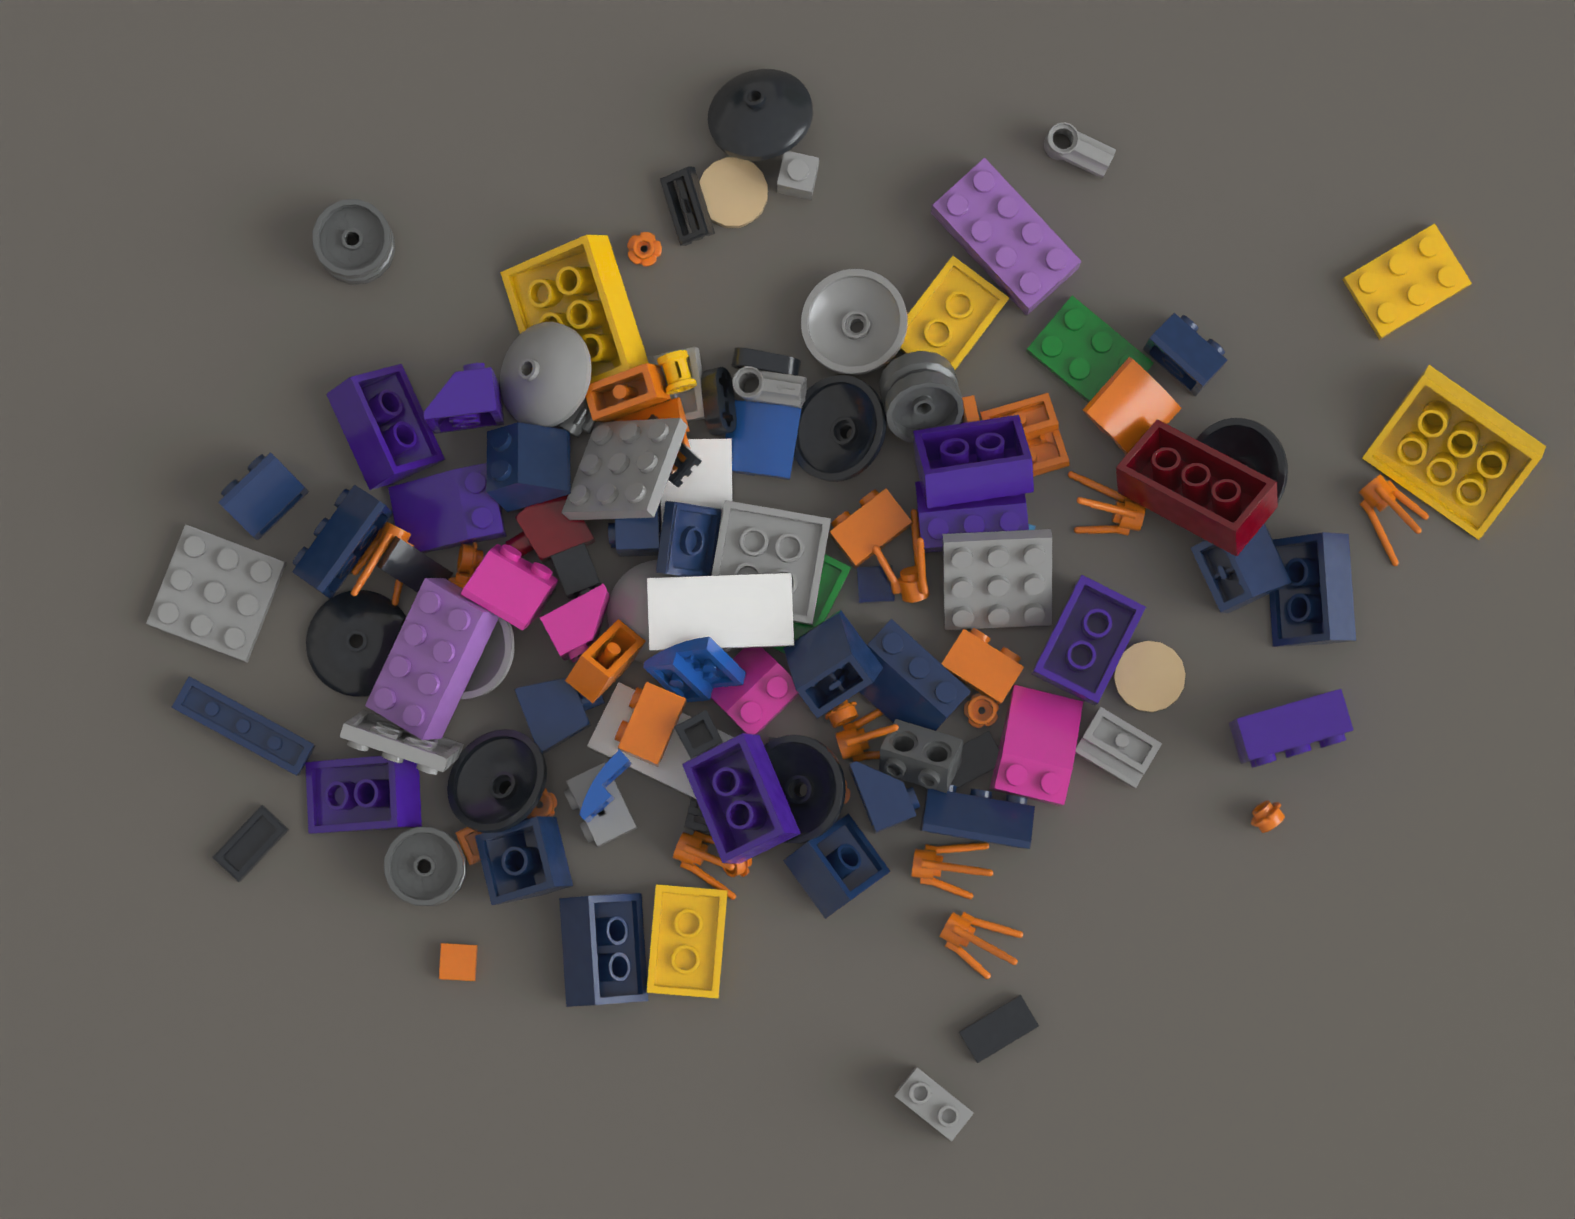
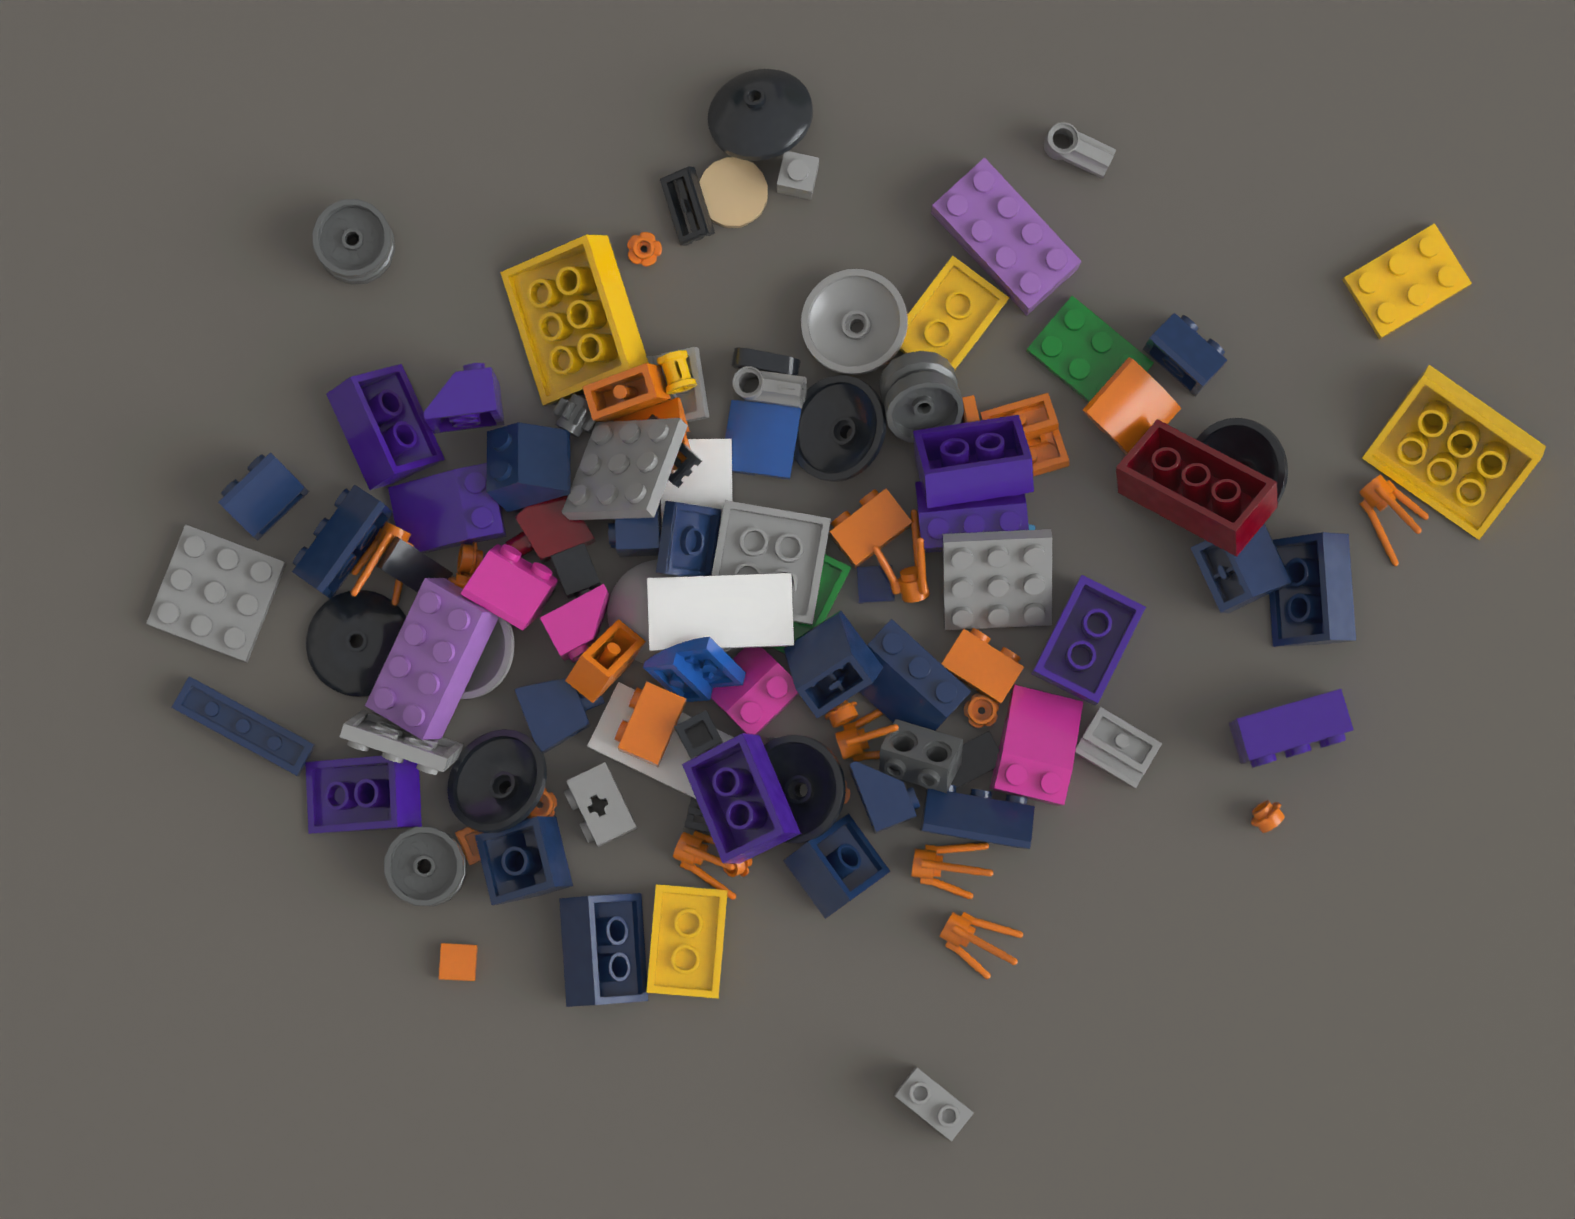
(250, 843): black tile -> none
(557, 379): light grey dish -> none
(597, 795): blue slope -> none
(718, 401): black beam -> none
(998, 1029): black tile -> none
(1126, 512): orange plant -> none
(1149, 676): tan tile -> none

